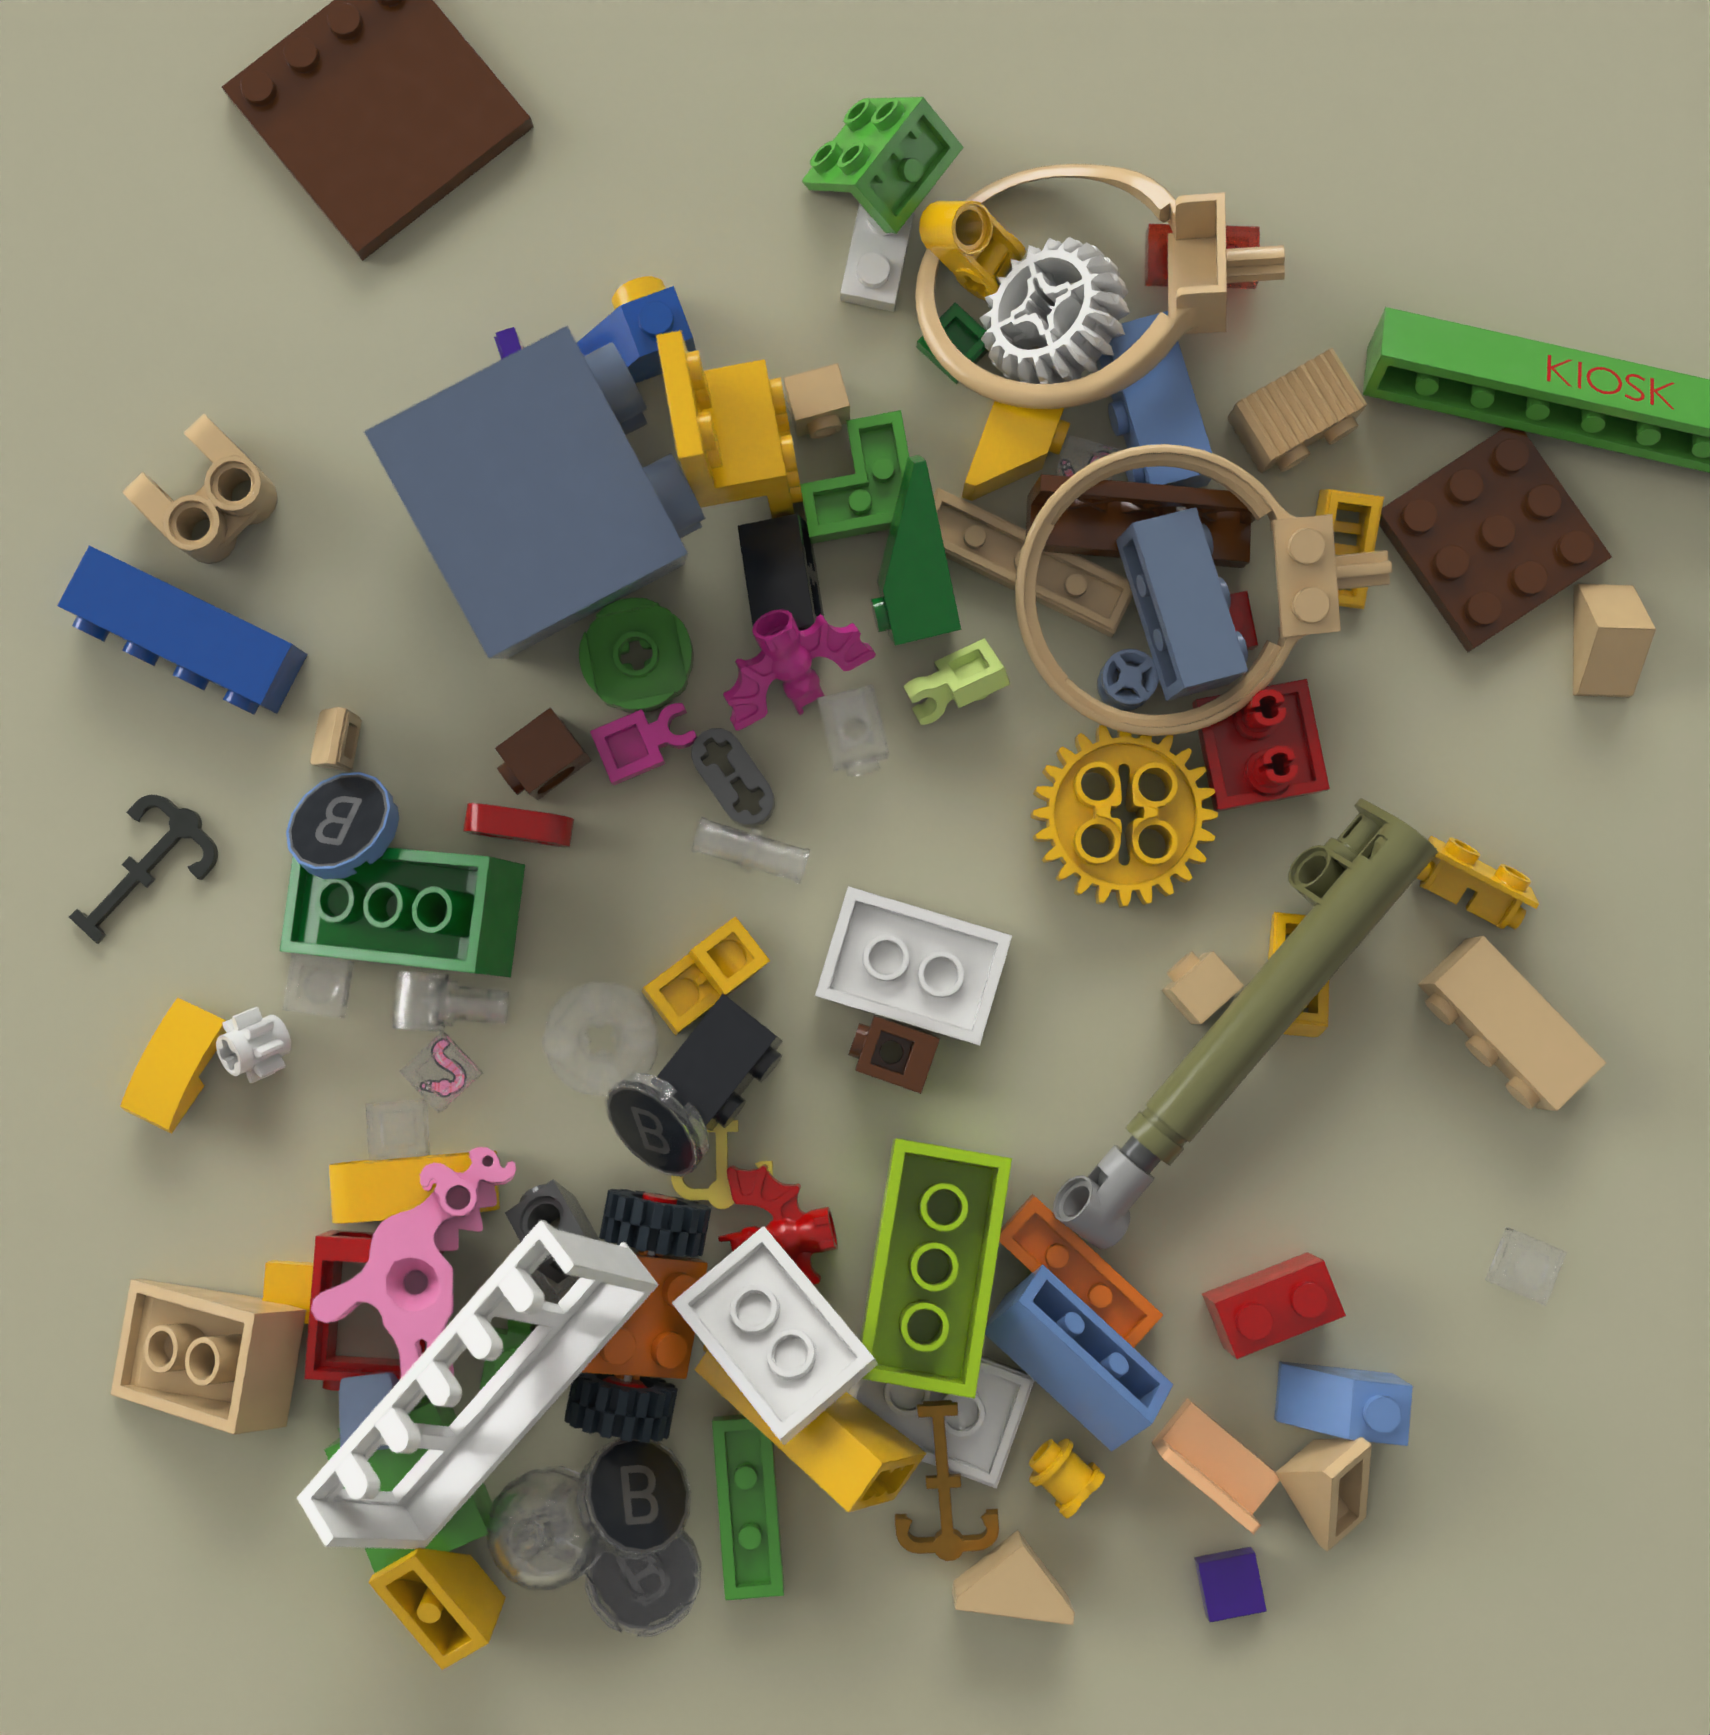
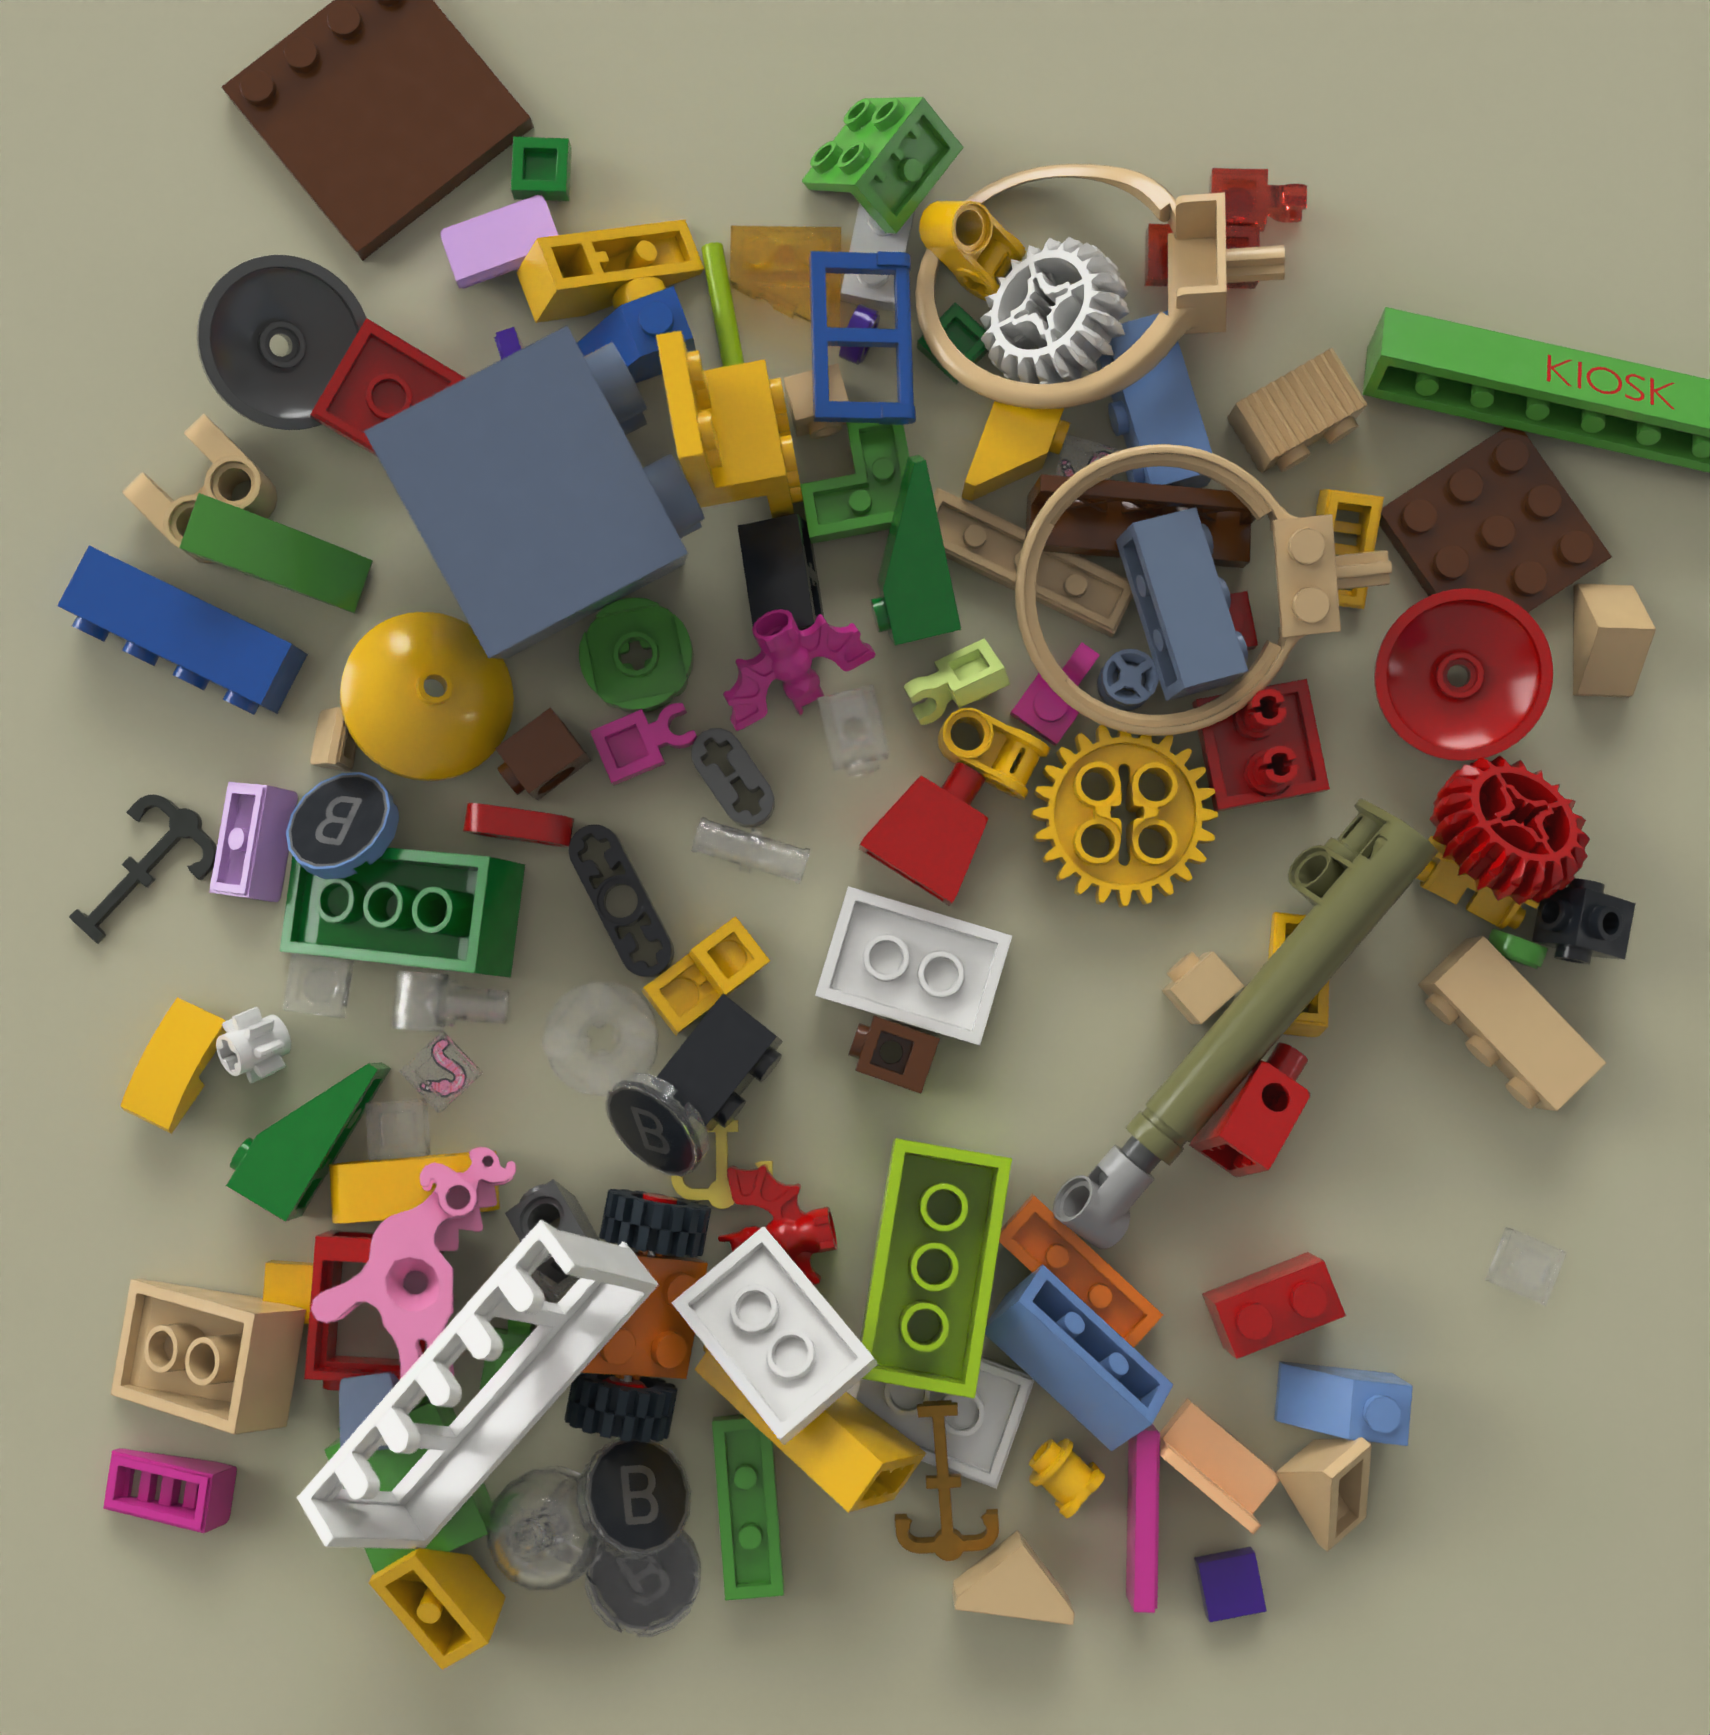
(206, 1494): none -> dark pink slope
(253, 842): none -> lavender slope
(269, 299): none -> dark grey dish
(275, 553): none -> bright green slope
(294, 1154): none -> green slope
(376, 382): none -> red plate
(404, 725): none -> yellow dish
(496, 240): none -> lavender slope
(541, 168): none -> green plate
(584, 269): none -> yellow slope
(615, 857): none -> black beam
(722, 304): none -> lime bar
(775, 267): none -> clear yellow wing
(862, 318): none -> dark purple tile
(877, 263): none -> blue window
(931, 833): none -> red torso
(996, 751): none -> yellow piece
(1043, 709): none -> dark pink plate
(1143, 1520): none -> dark pink tile
(1252, 199): none -> clear red plate
(1257, 1116): none -> red torso
(1505, 667): none -> red dish
(1509, 830): none -> red gear
(1518, 949): none -> bright green tile
(1584, 923): none -> black brick

